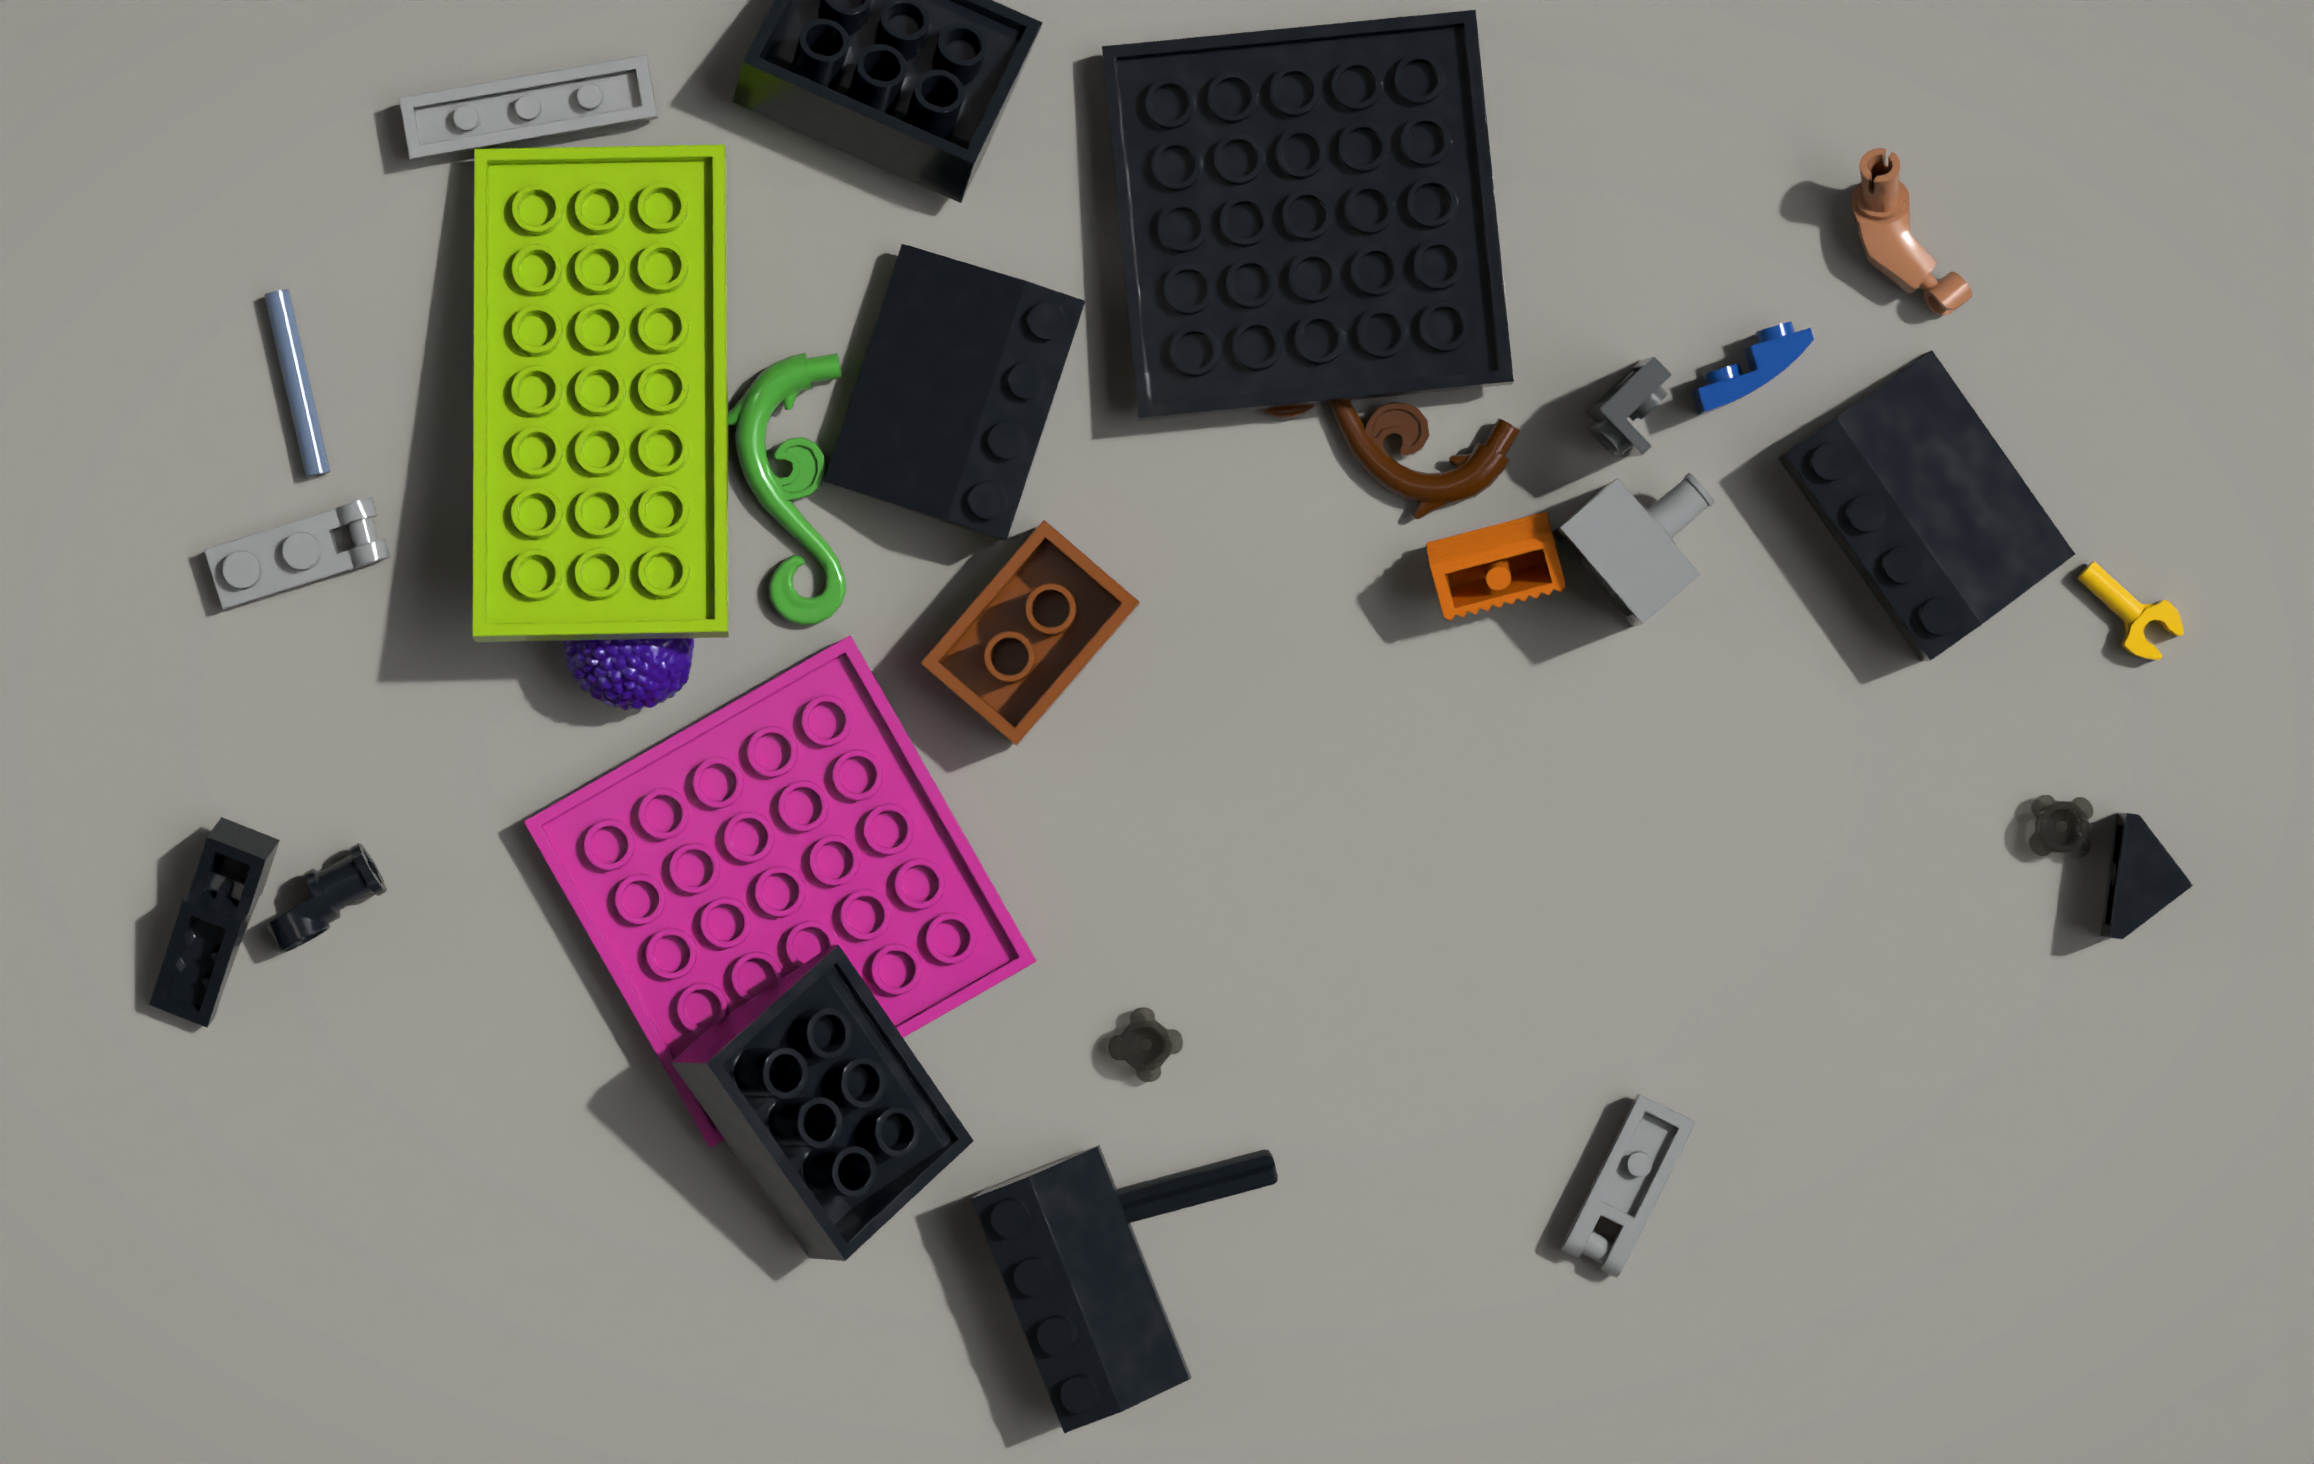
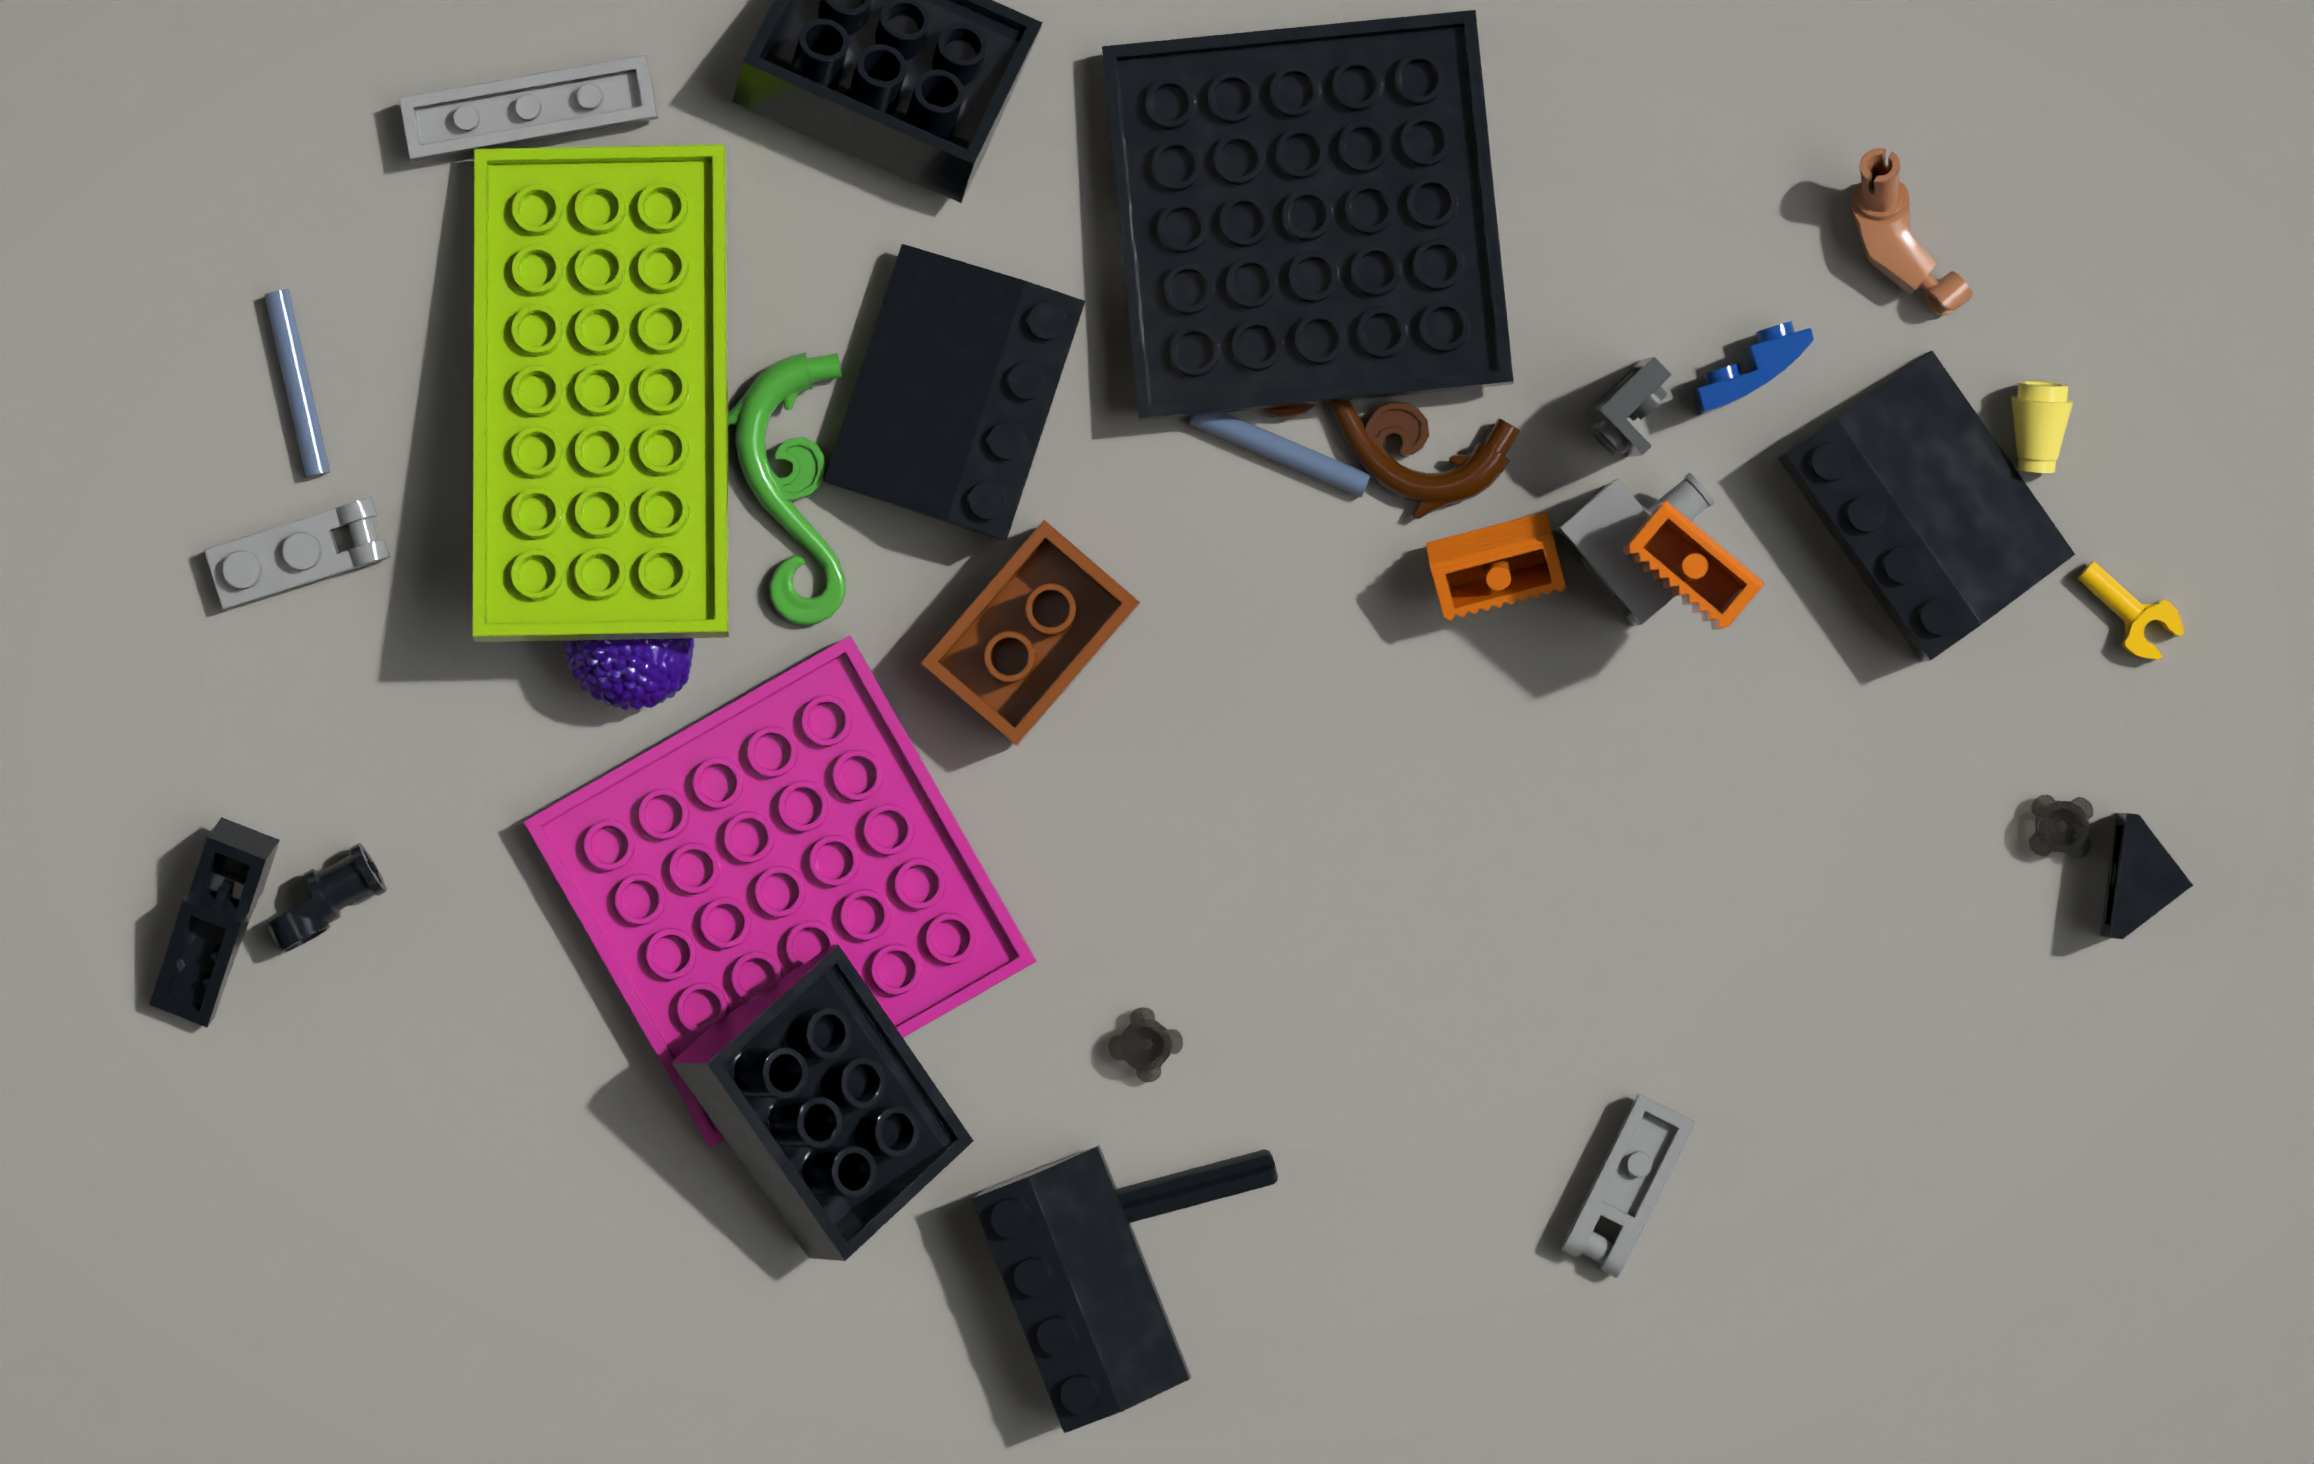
(1283, 451): none -> sand blue bar
(1693, 566): none -> orange brick
(2040, 423): none -> light yellow cone

